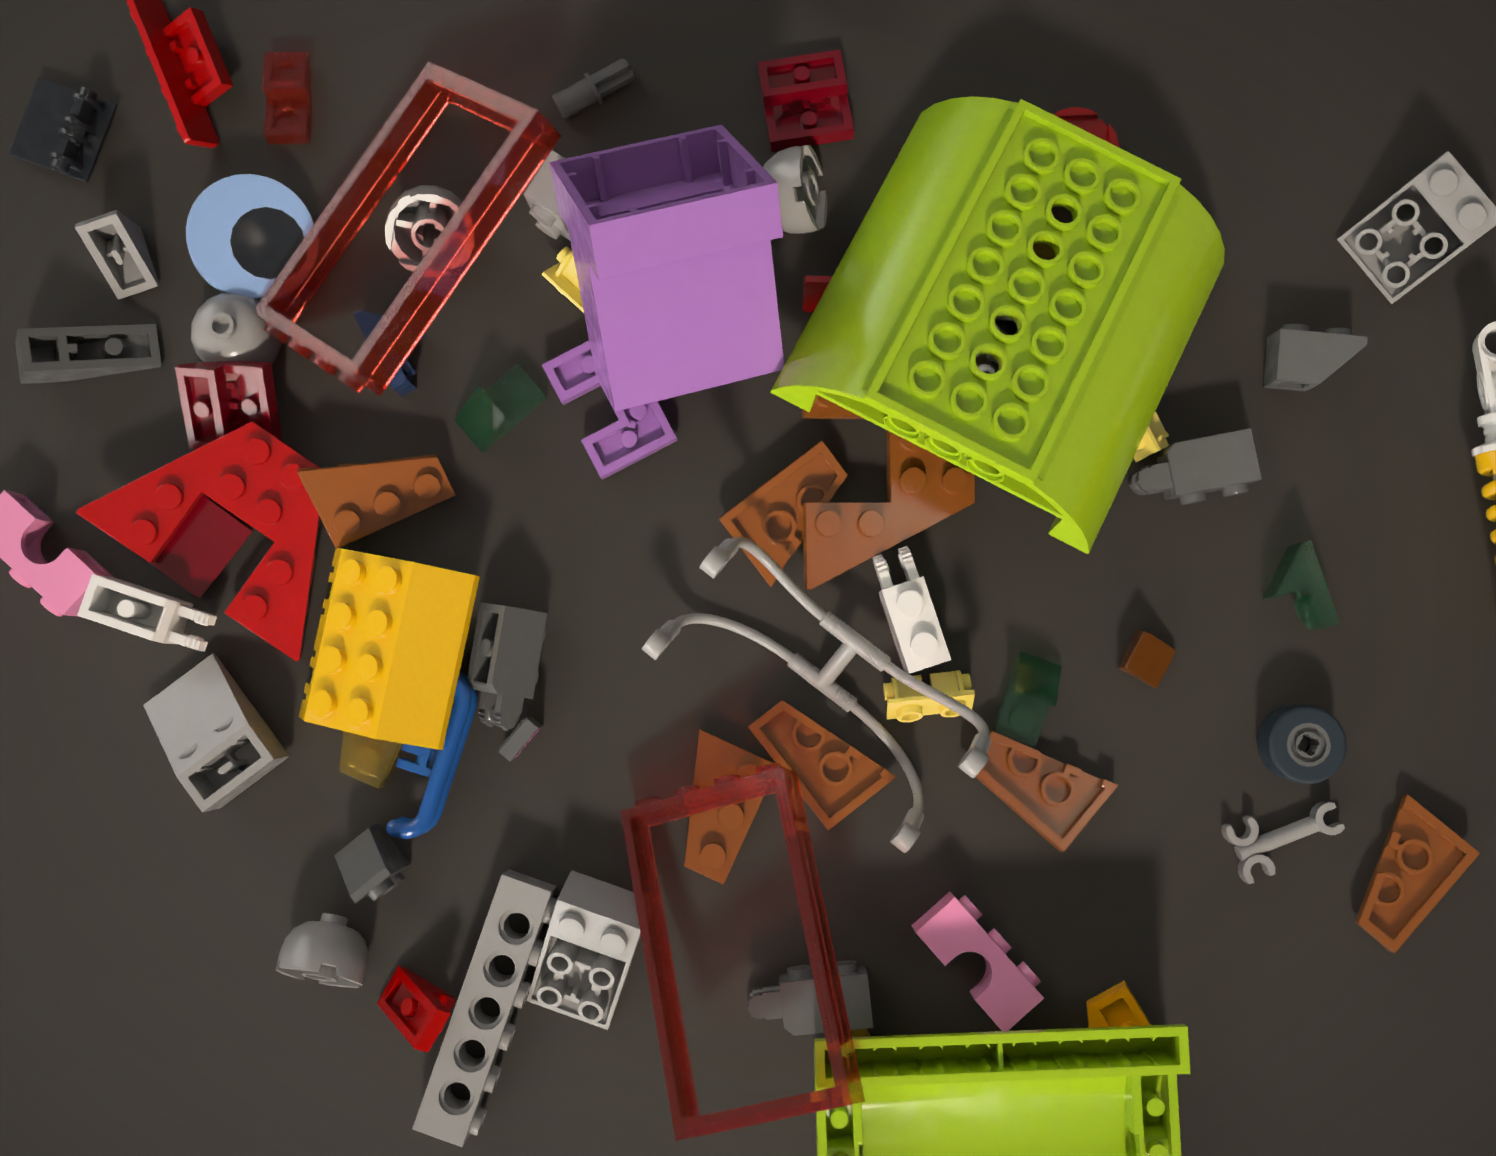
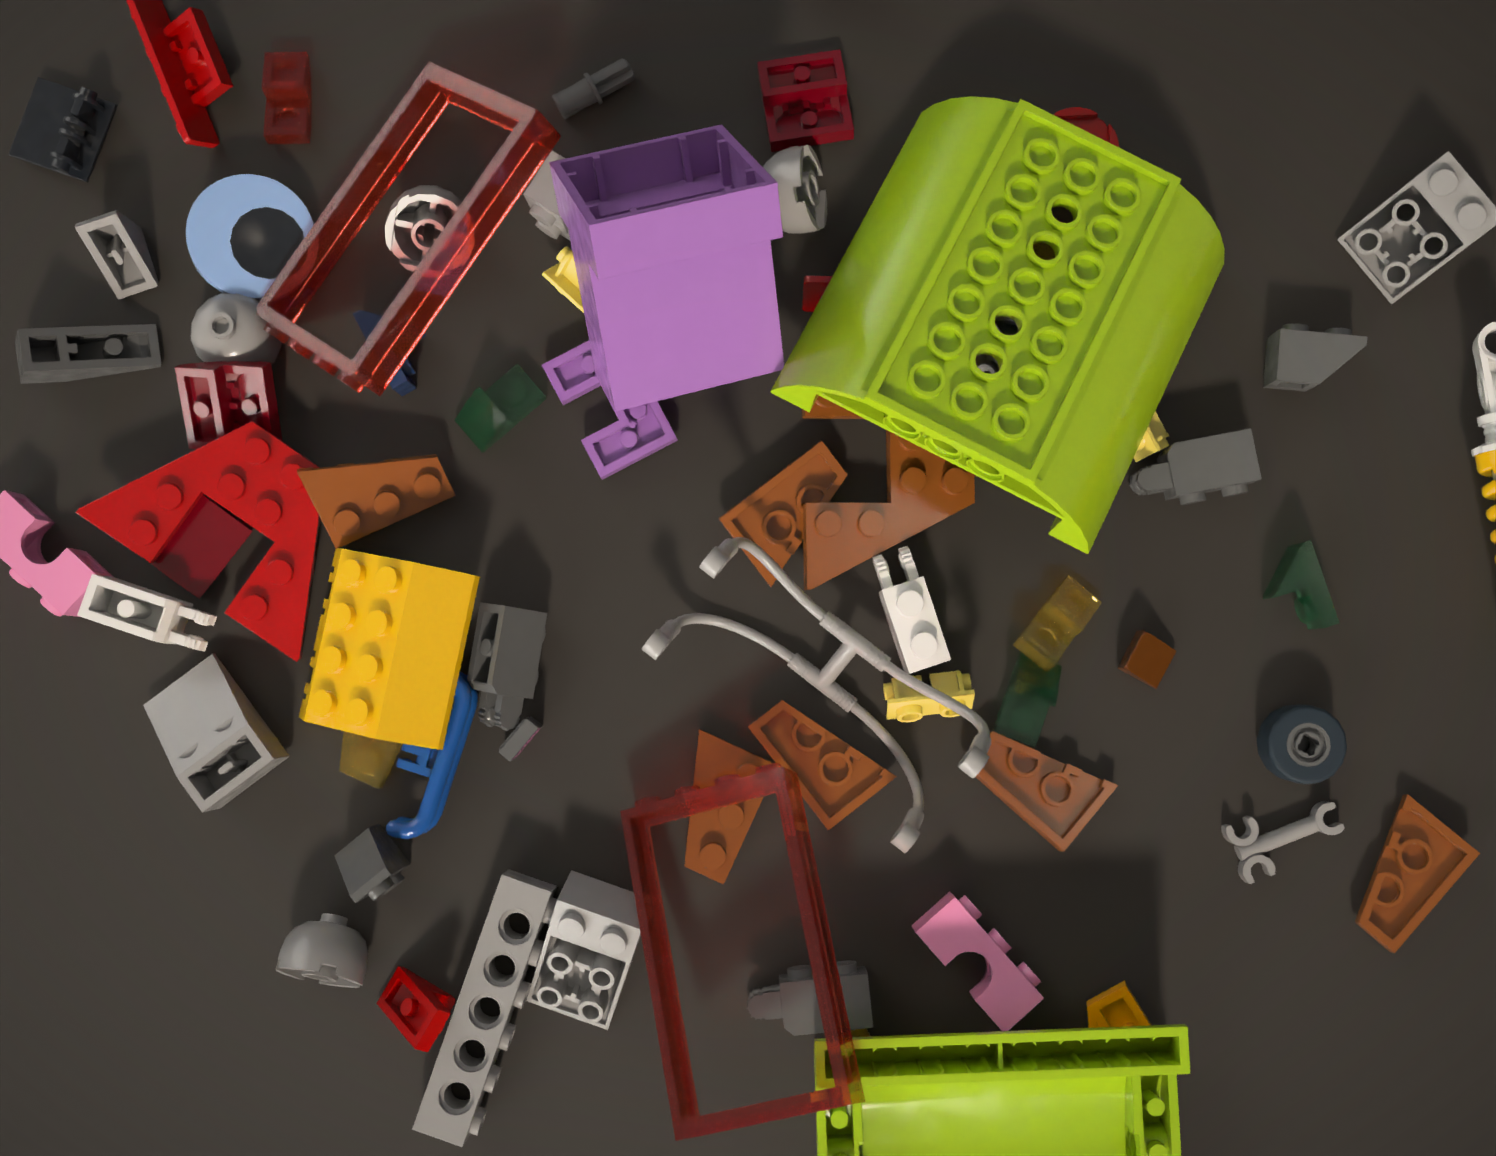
(1057, 623): none -> clear yellow slope

